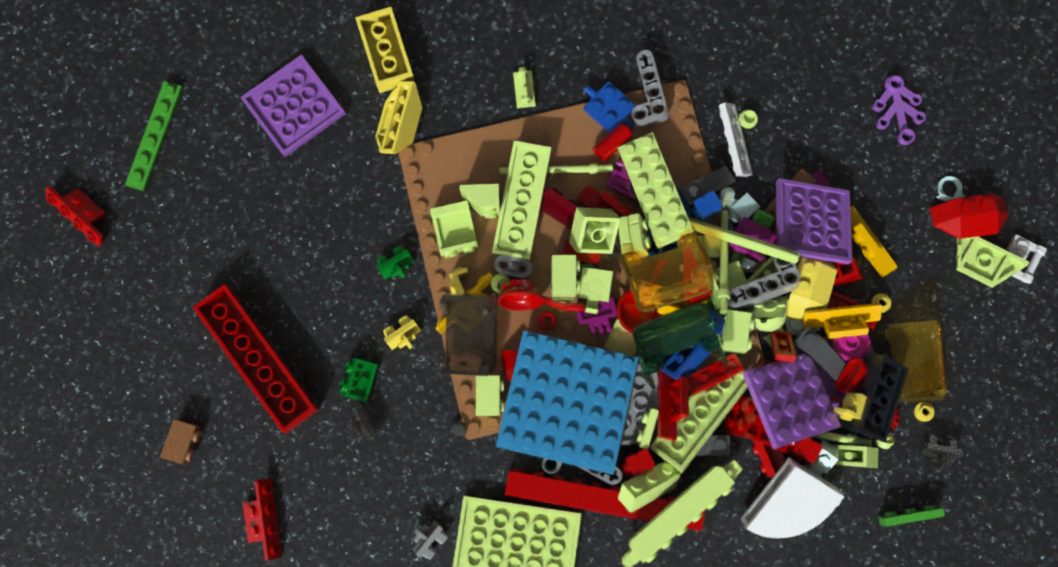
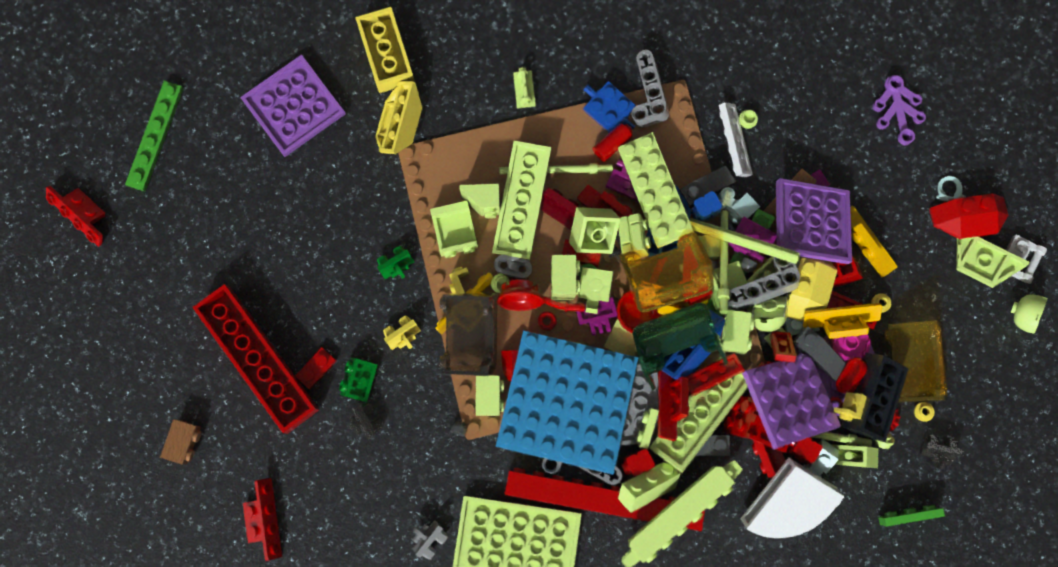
(315, 368): none -> red plate
(1028, 312): none -> yellowish green cylinder

